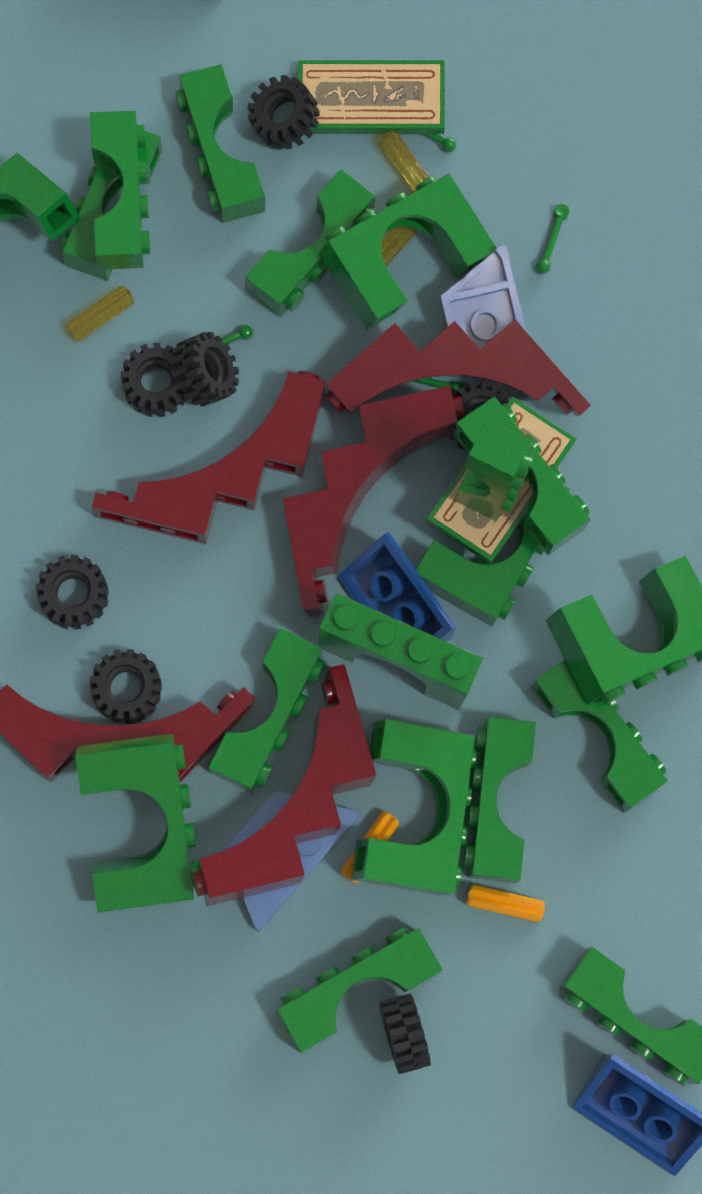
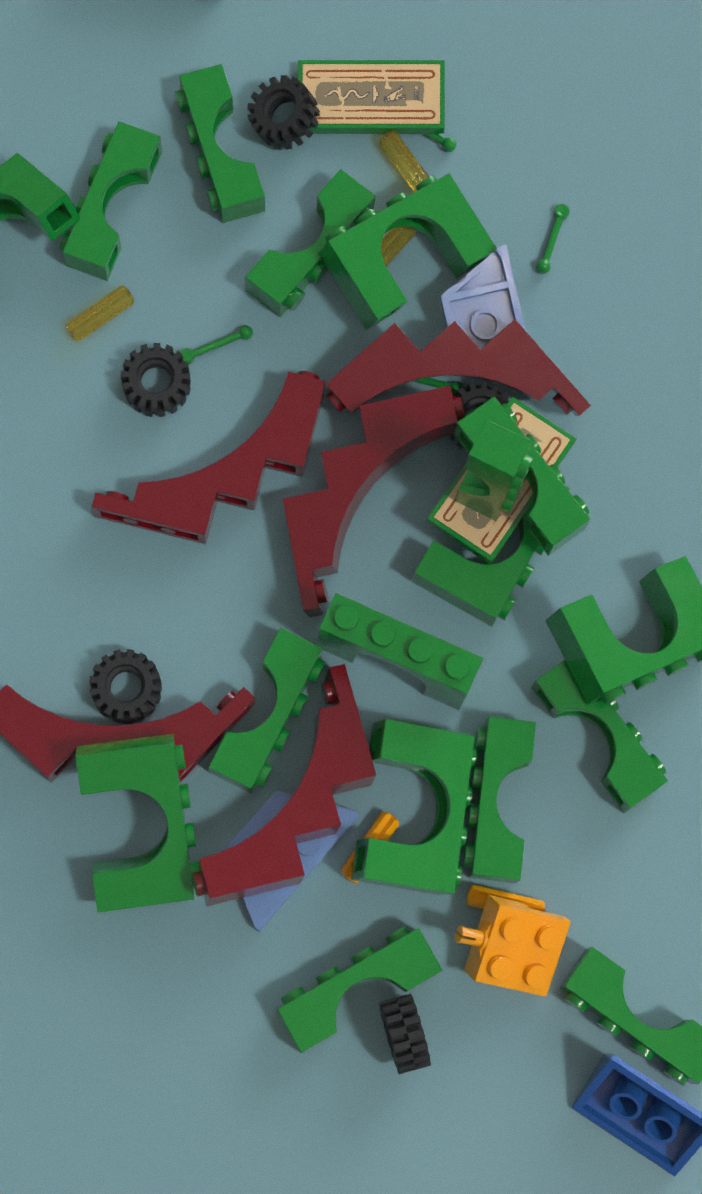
(62, 571): black tyre -> none
(119, 232): green arch -> none
(204, 369): black tyre -> none
(391, 585): blue slope -> none
(514, 946): none -> light orange plate

